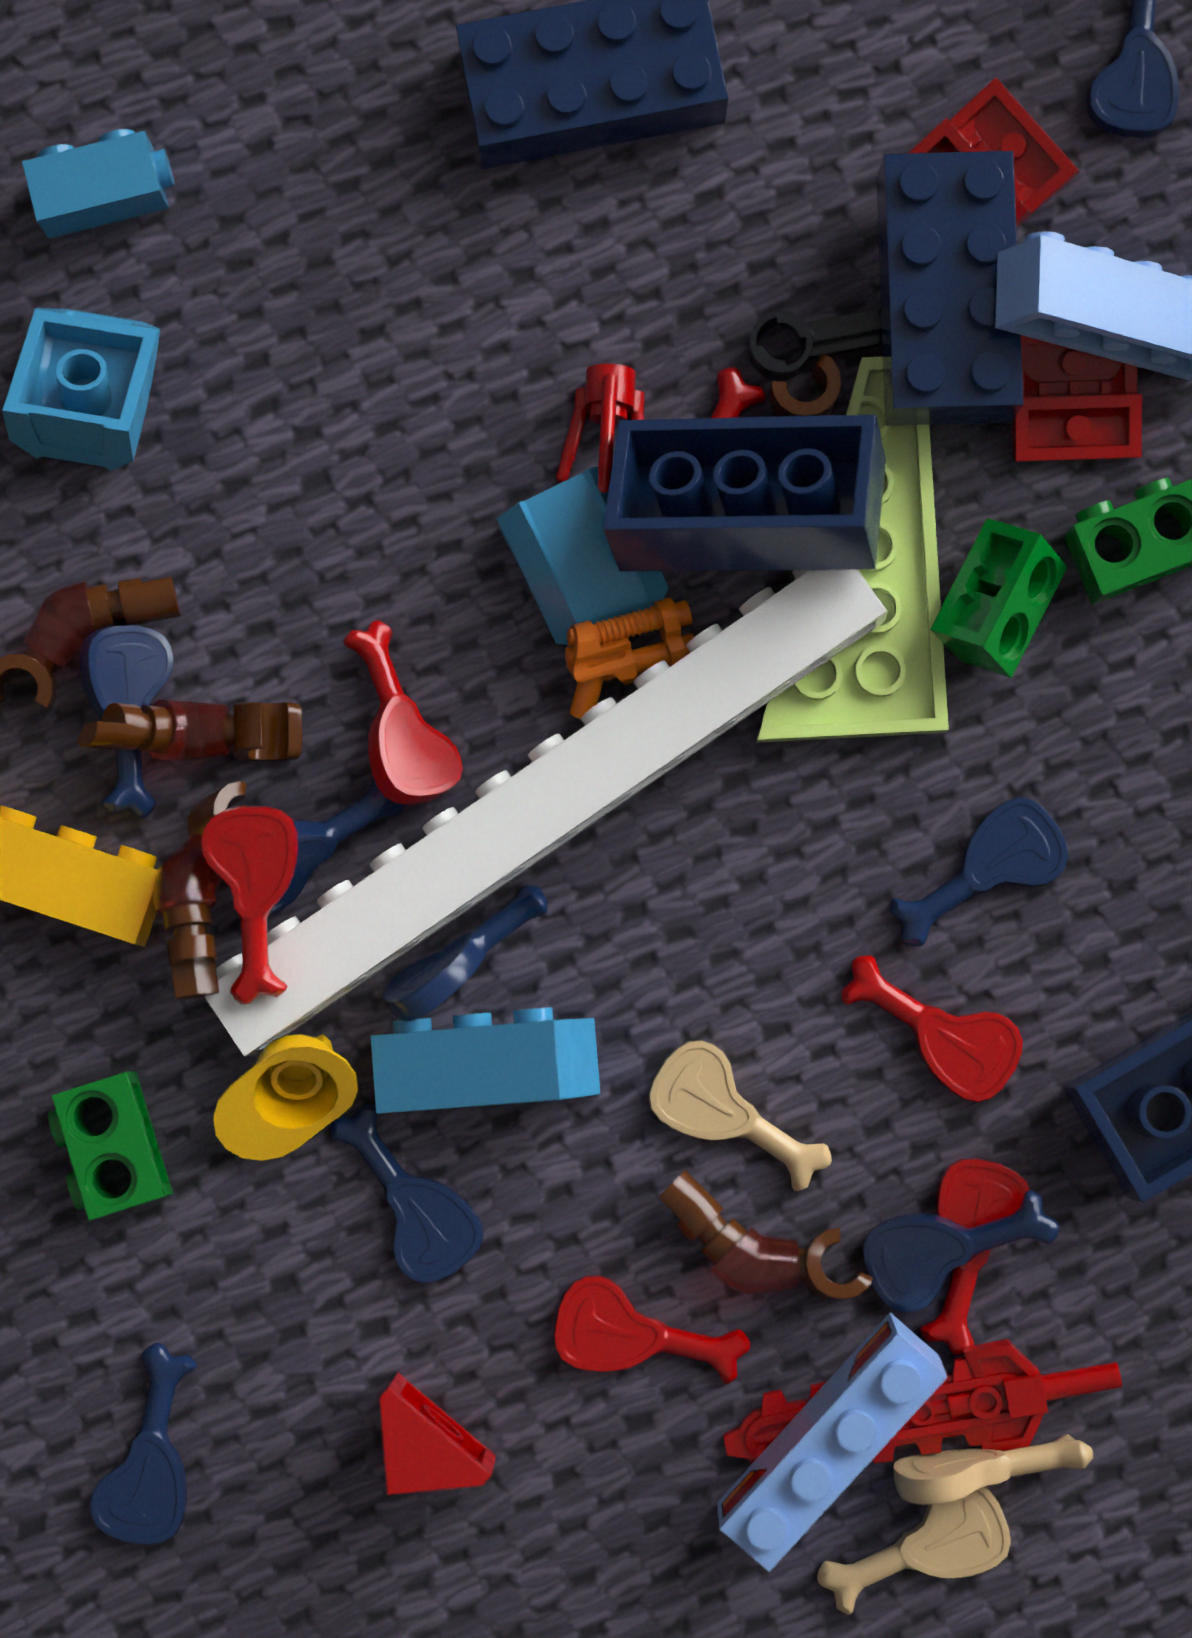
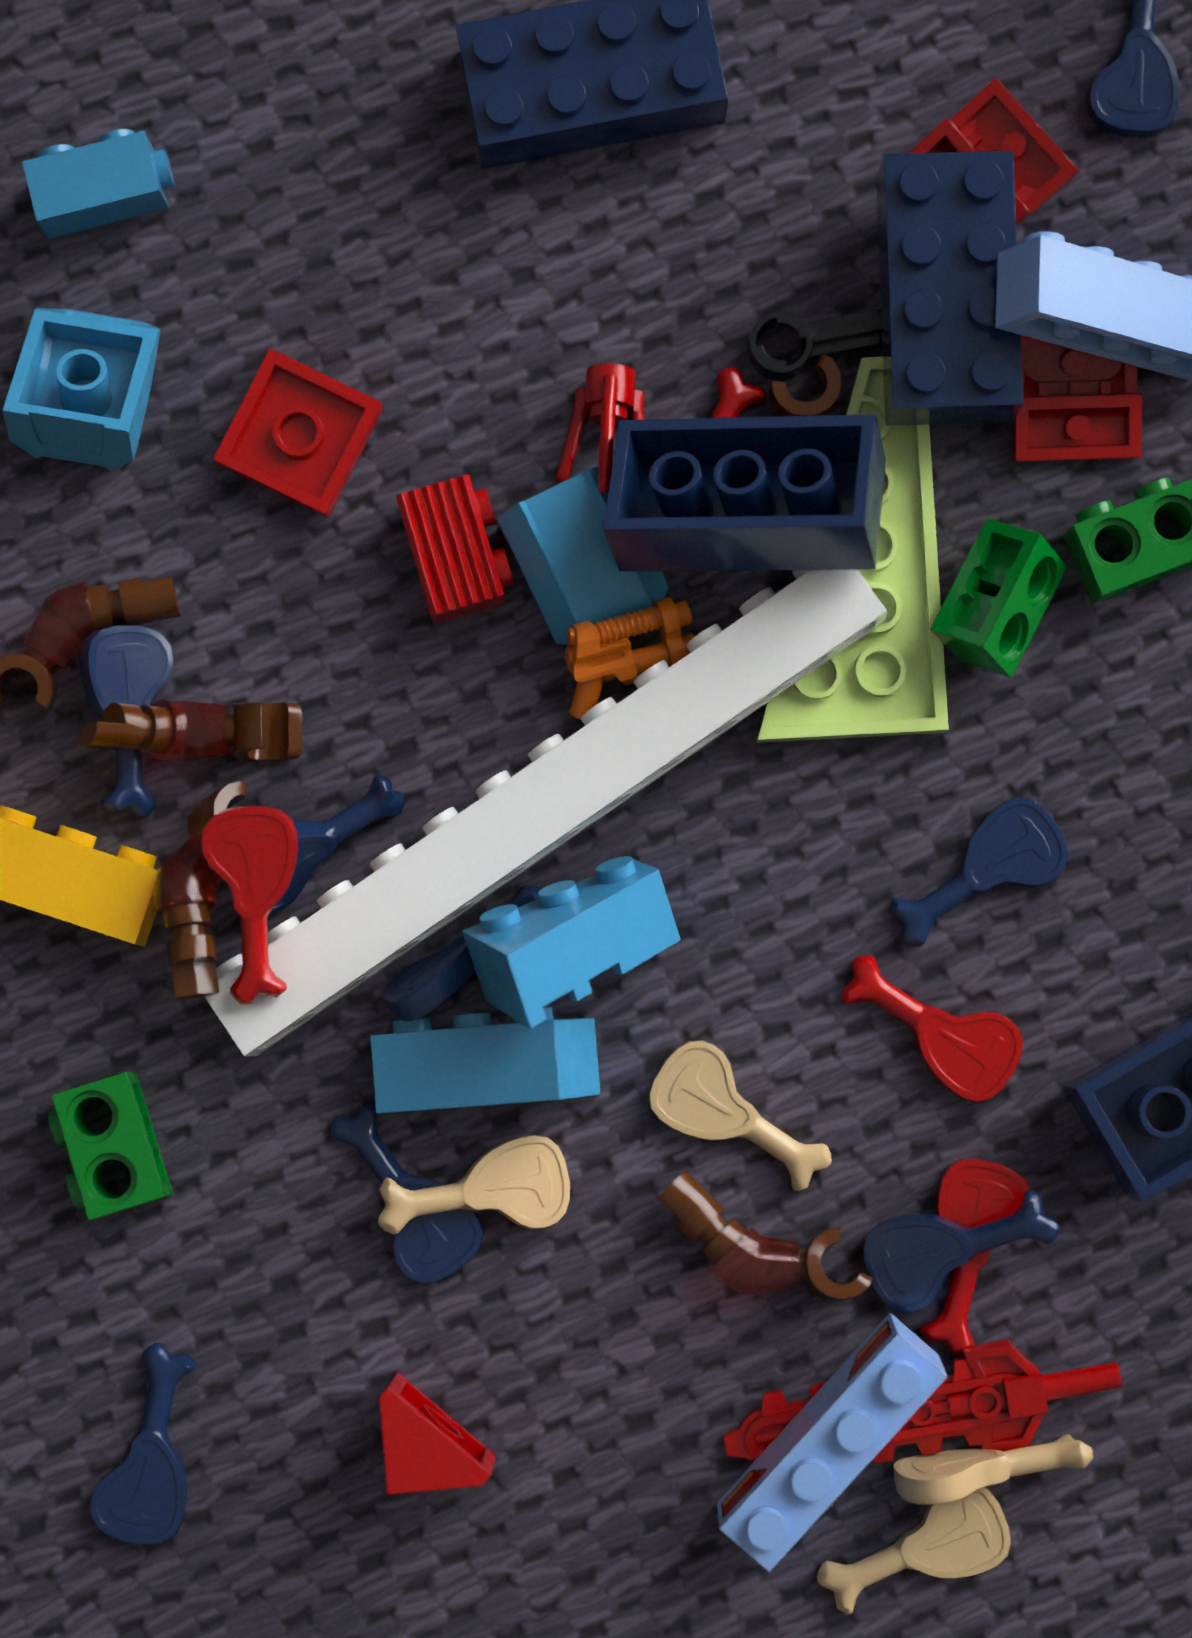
(284, 1098): yellow piece -> none
(298, 433): none -> red plate
(405, 753): red piece -> none
(452, 548): none -> red brick
(517, 1178): none -> tan piece
(569, 937): none -> dark azure wedge
(604, 1333): red piece -> none

